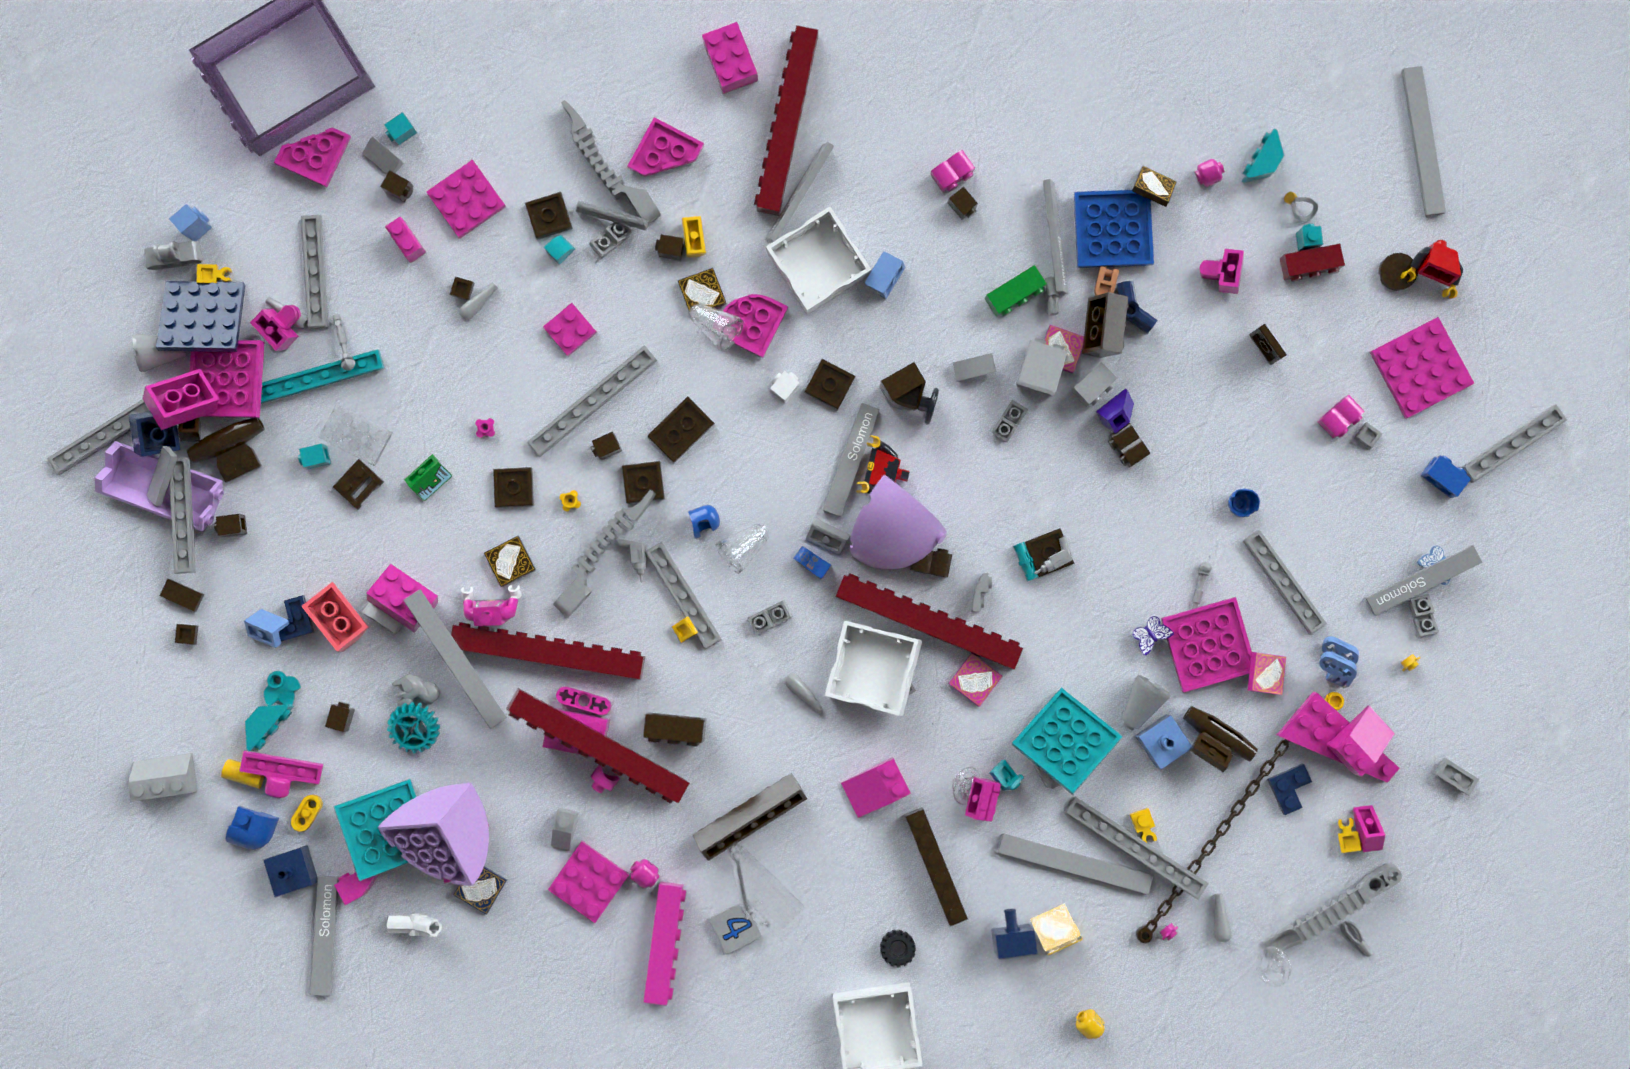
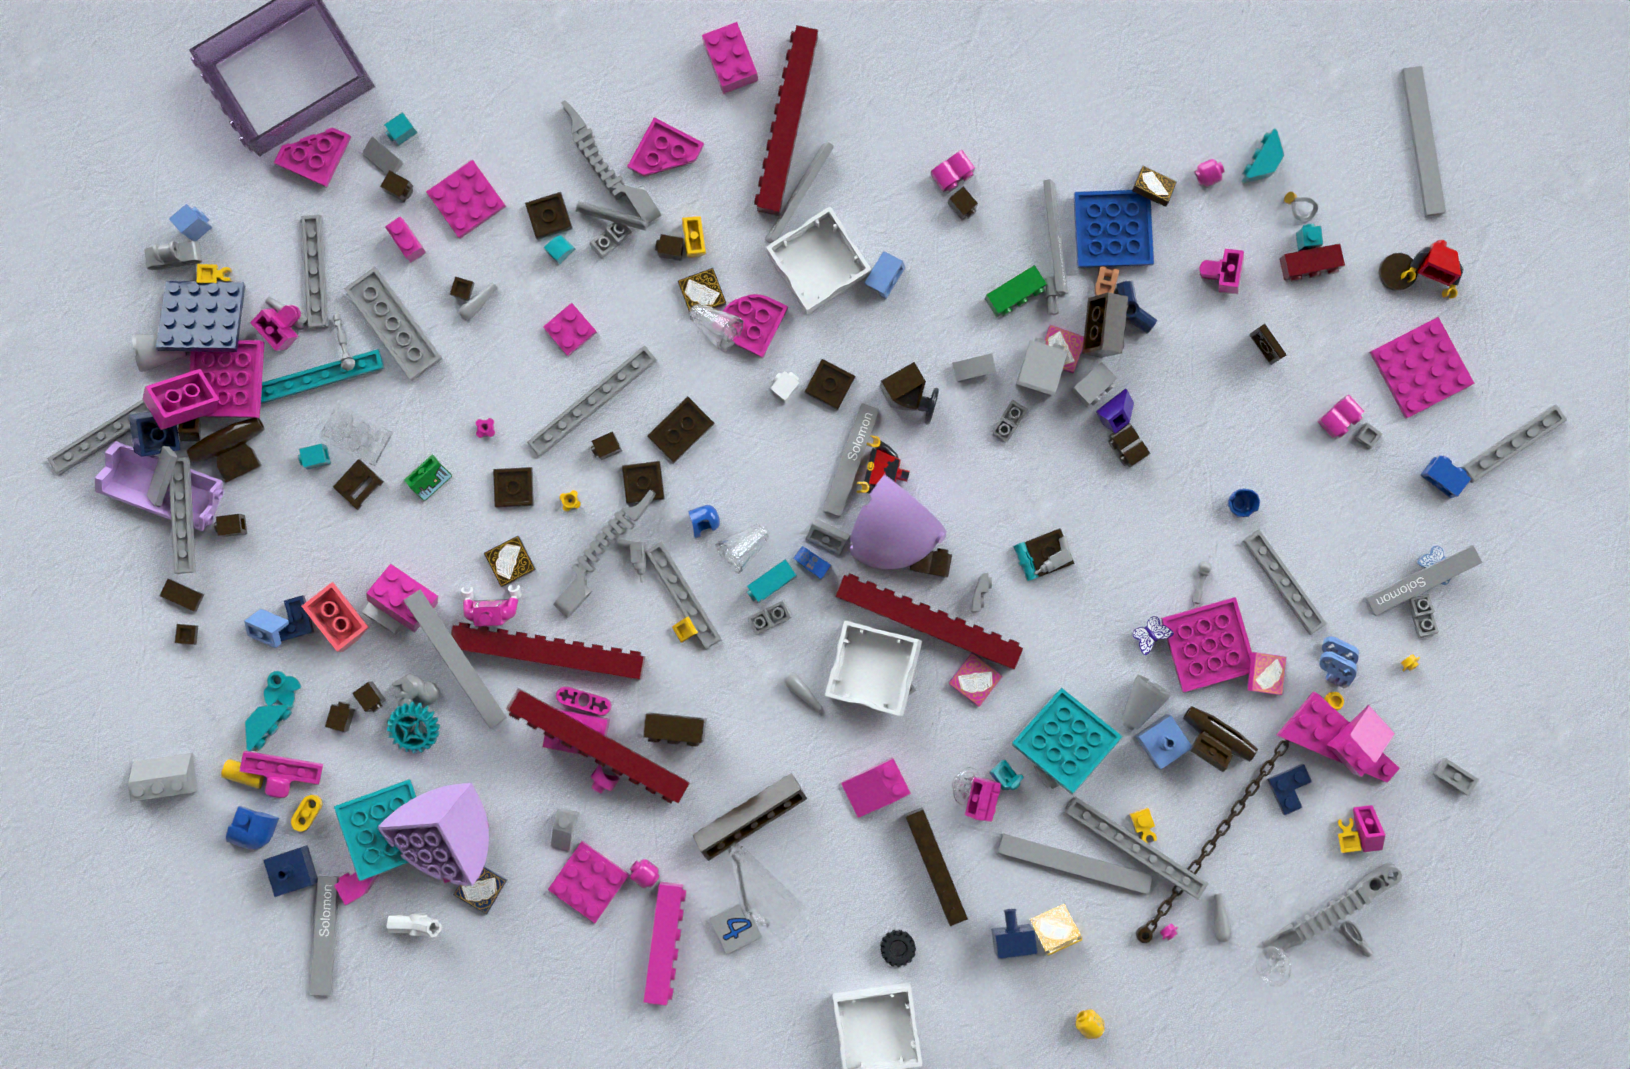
(369, 697): none -> dark brown brick
(393, 323): none -> light grey plate
(771, 581): none -> teal window

